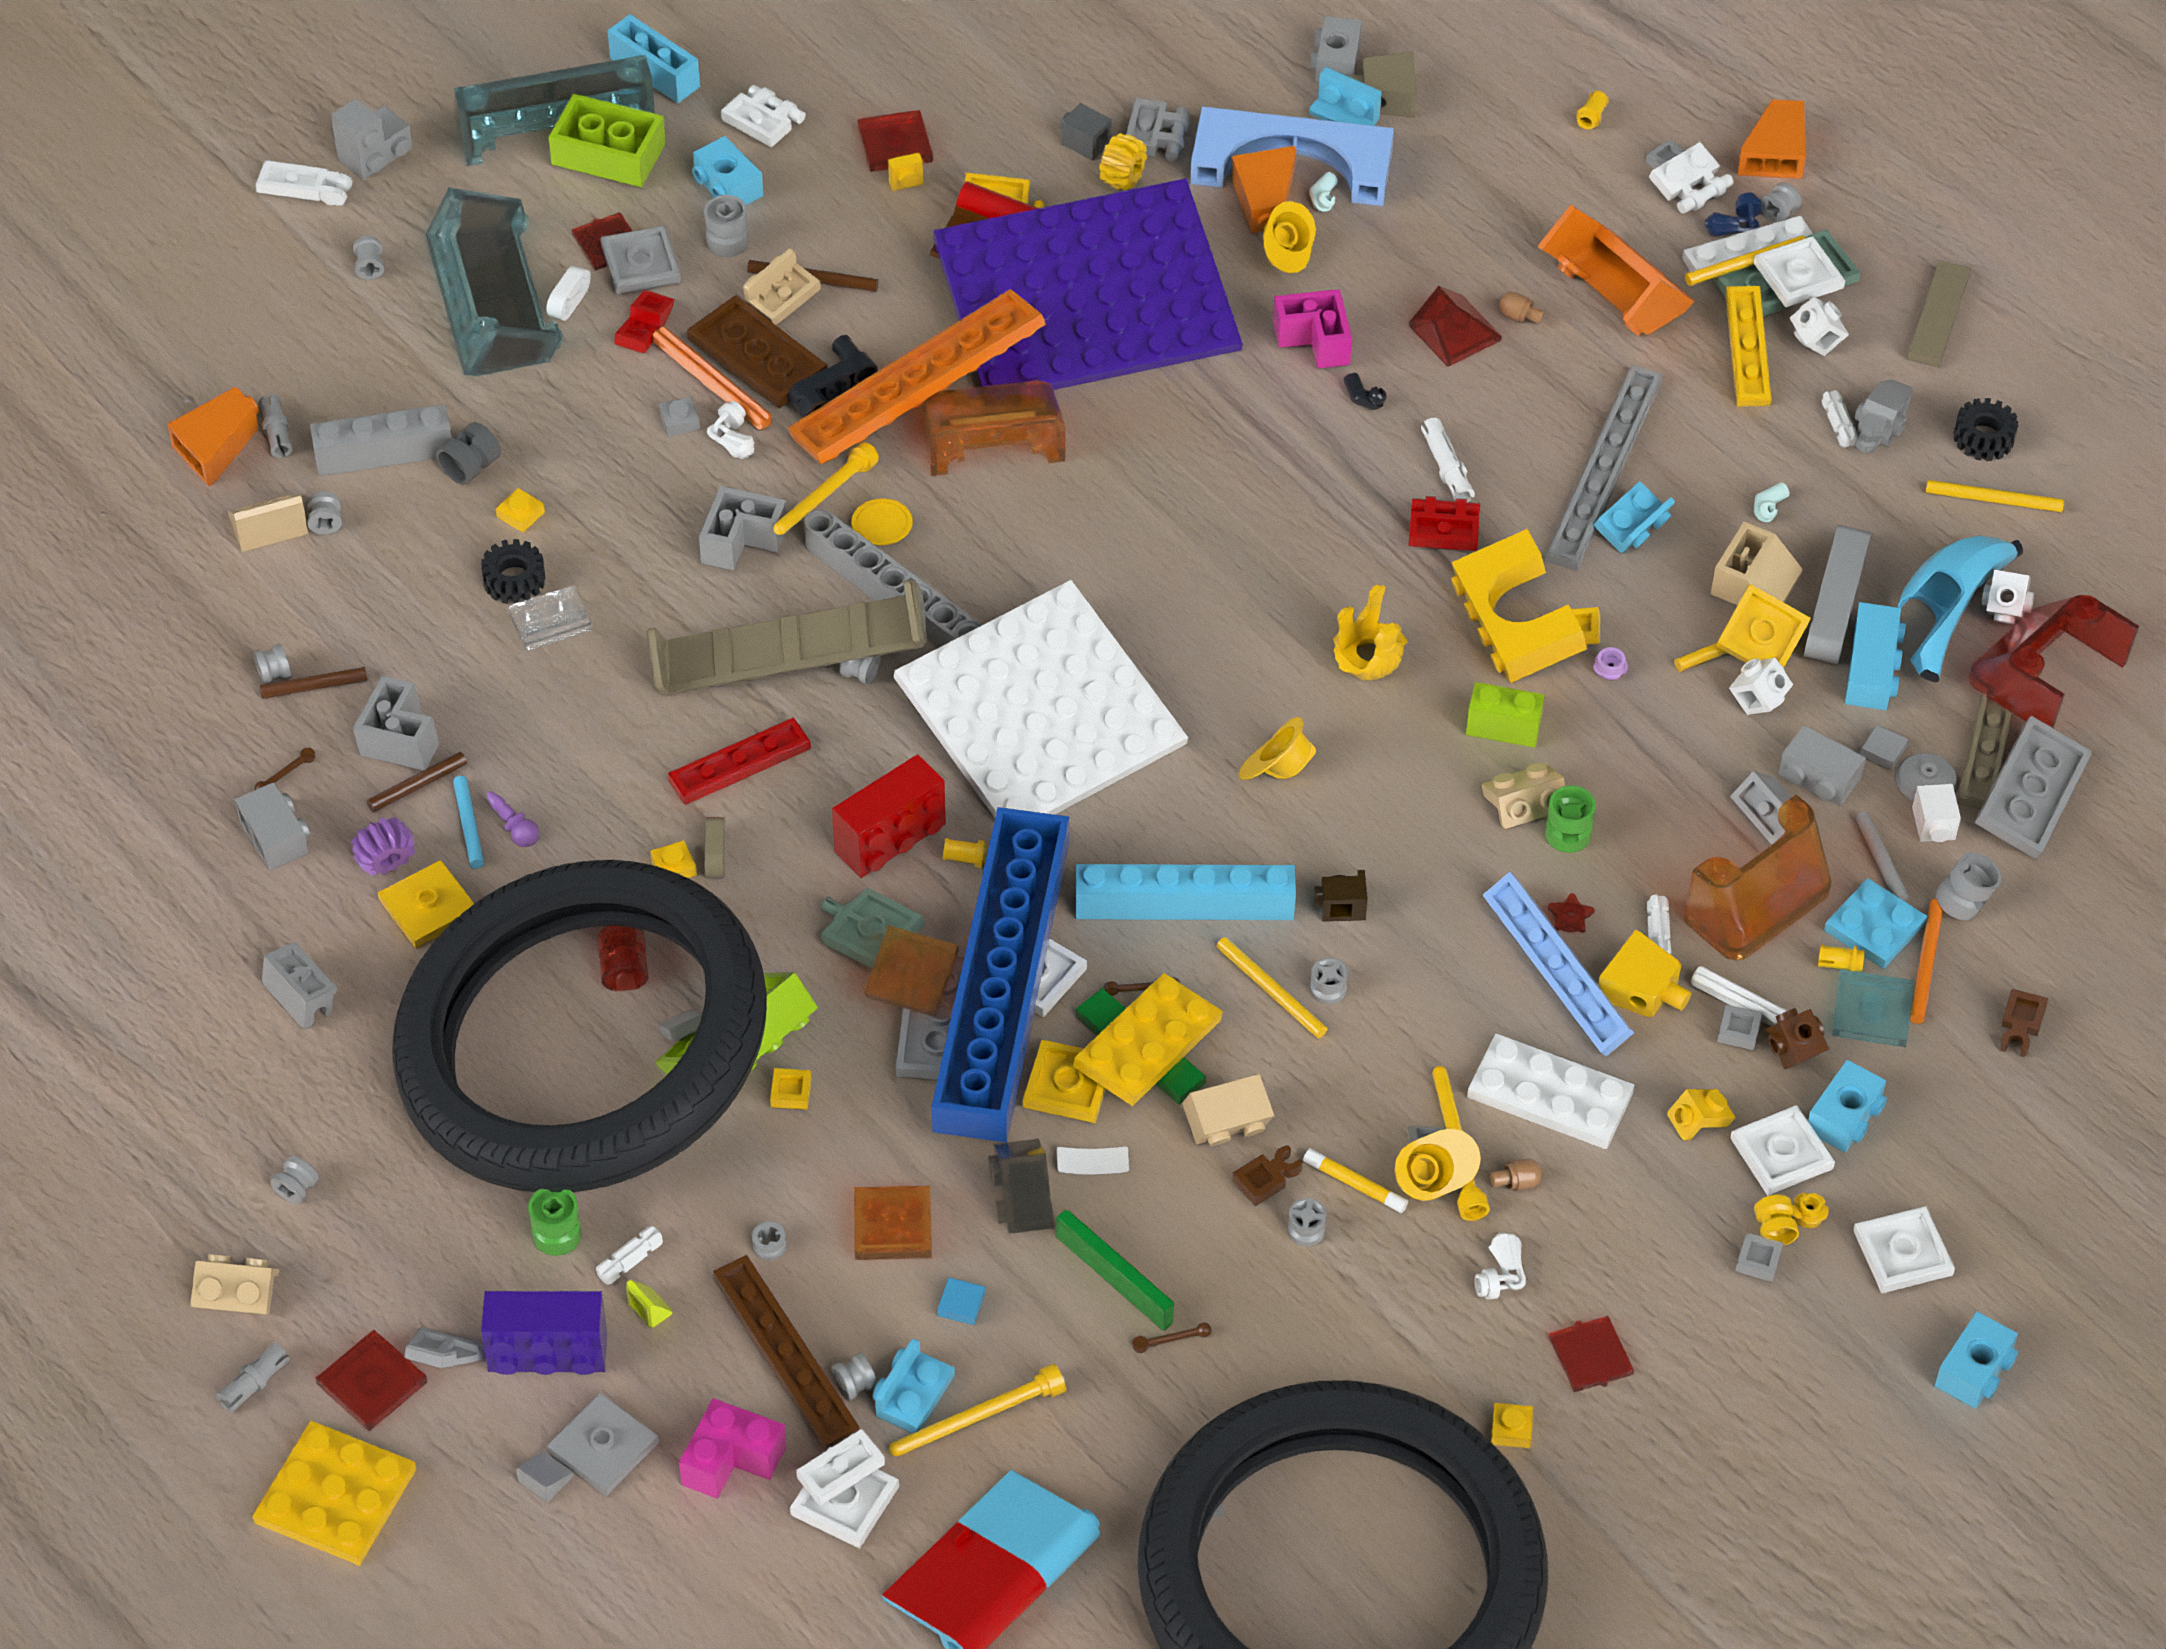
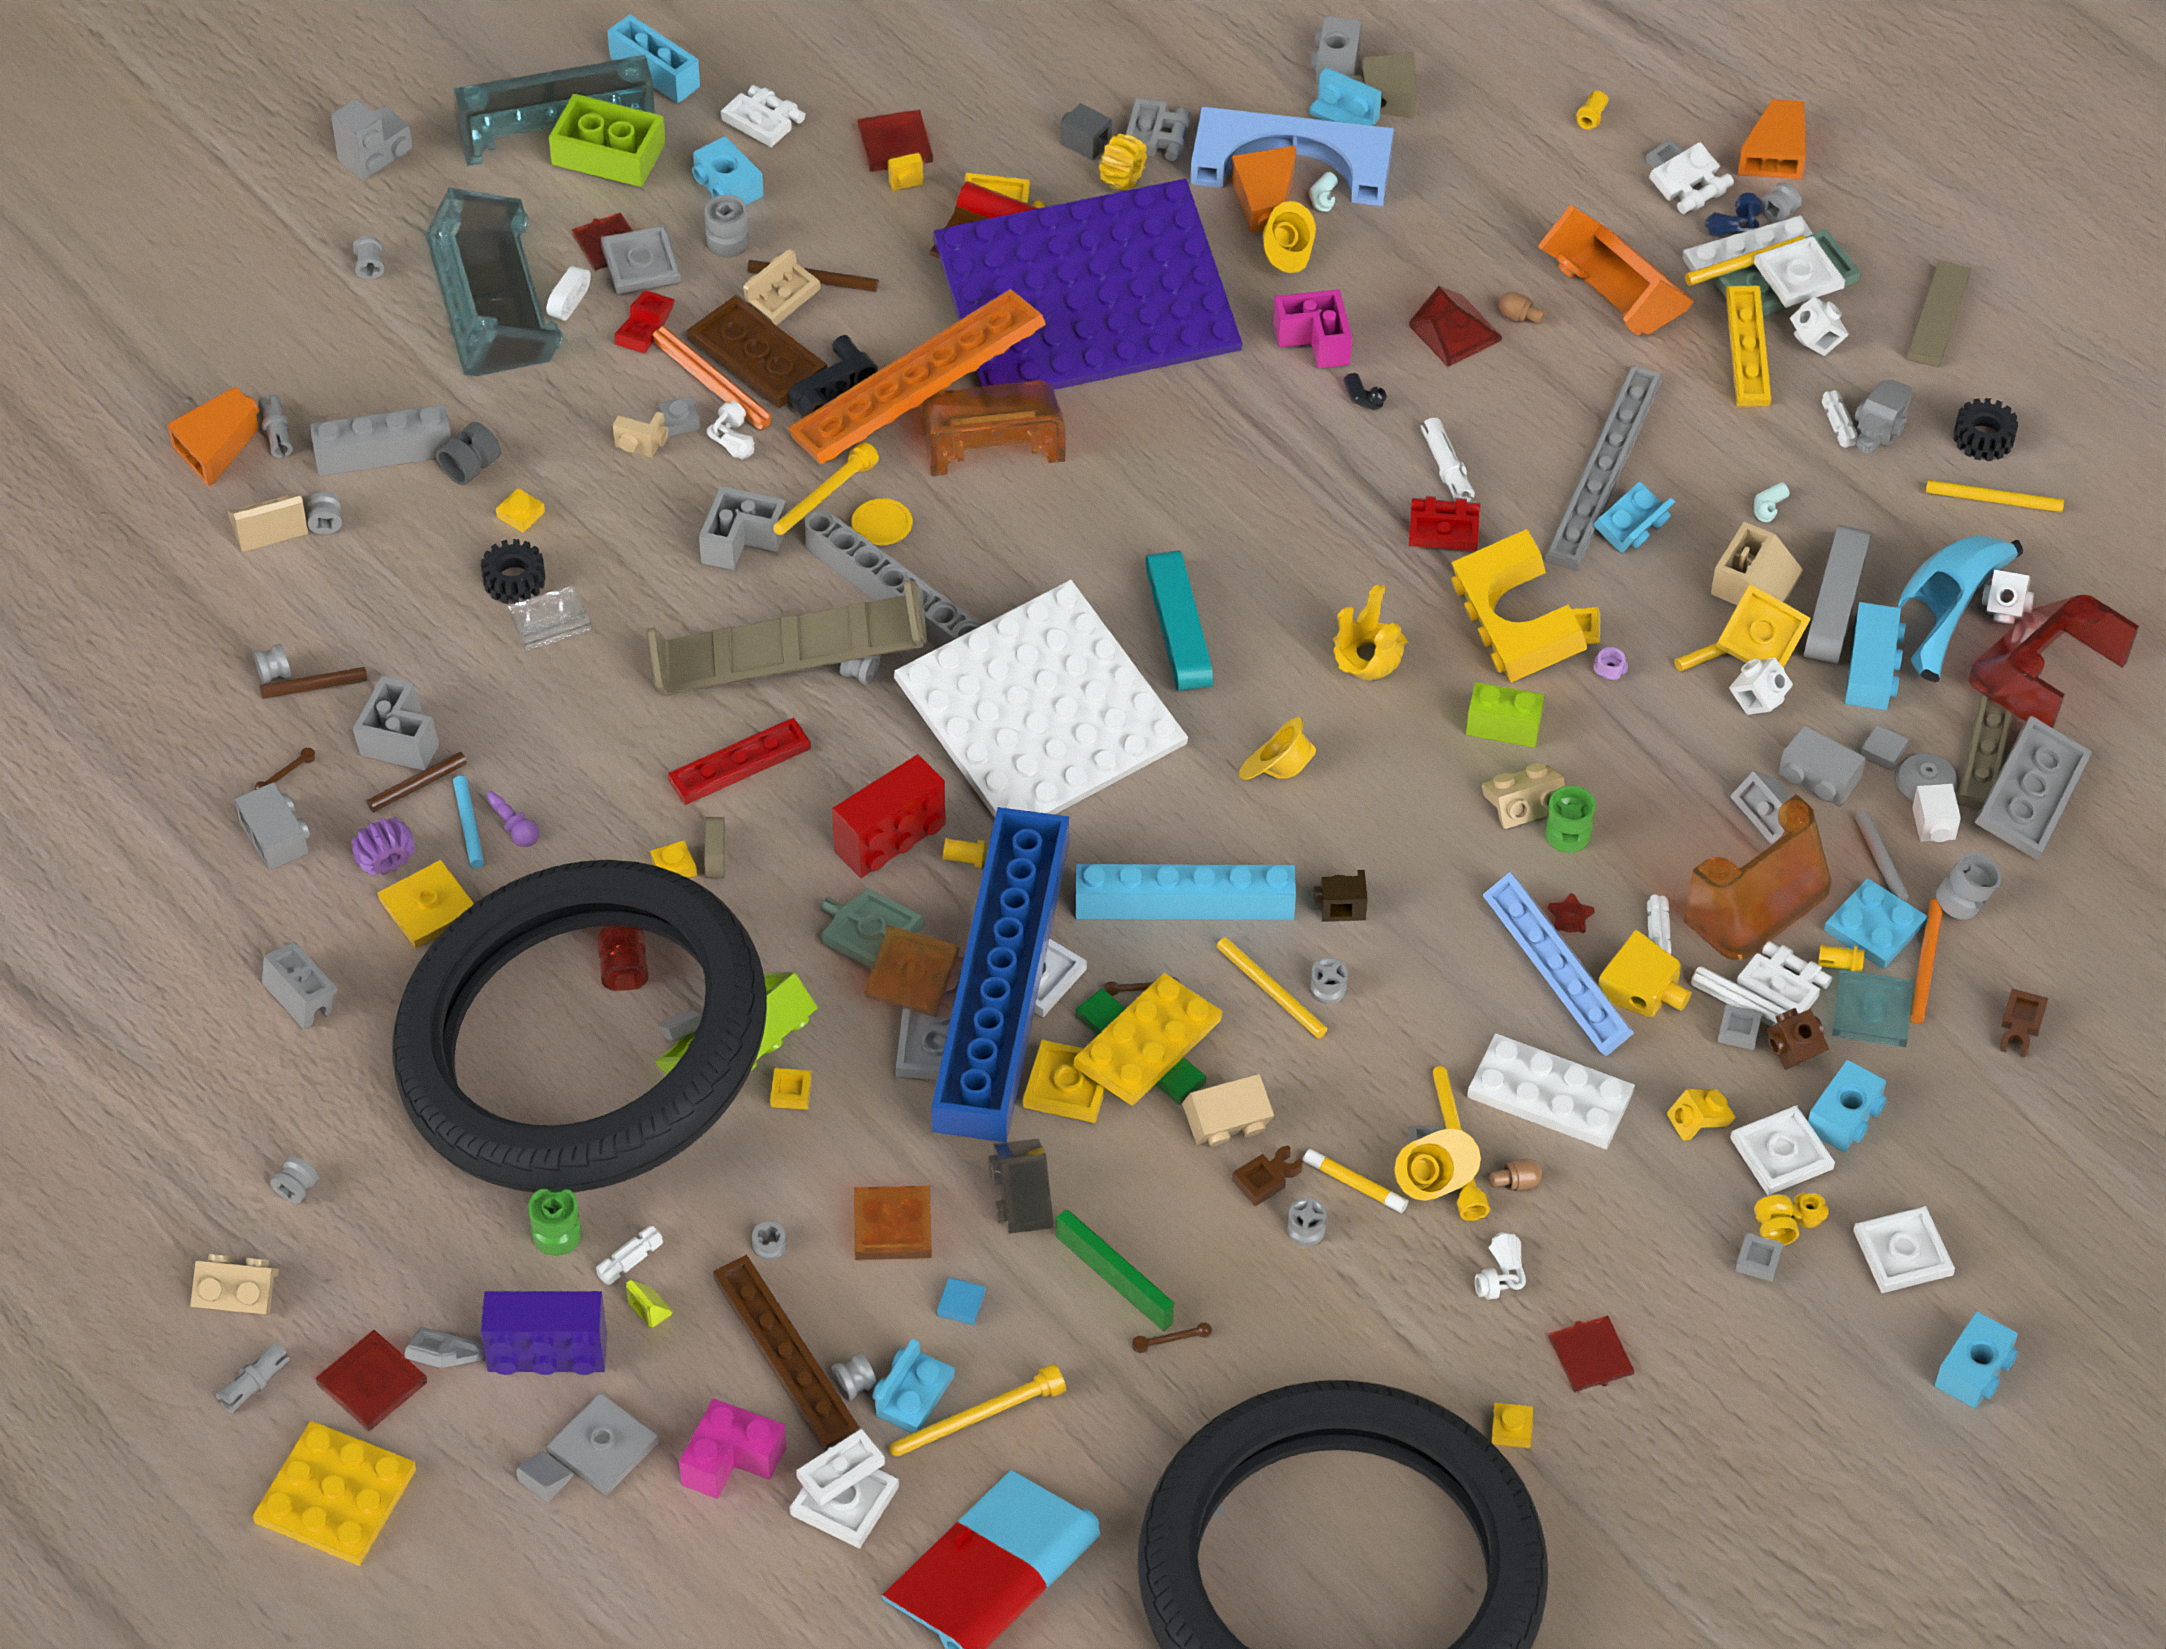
(303, 182): white hinge -> none
(640, 436): none -> tan bracket
(1093, 1160): white sticker -> none
(1179, 621): none -> teal beam
(1780, 986): none -> white plate

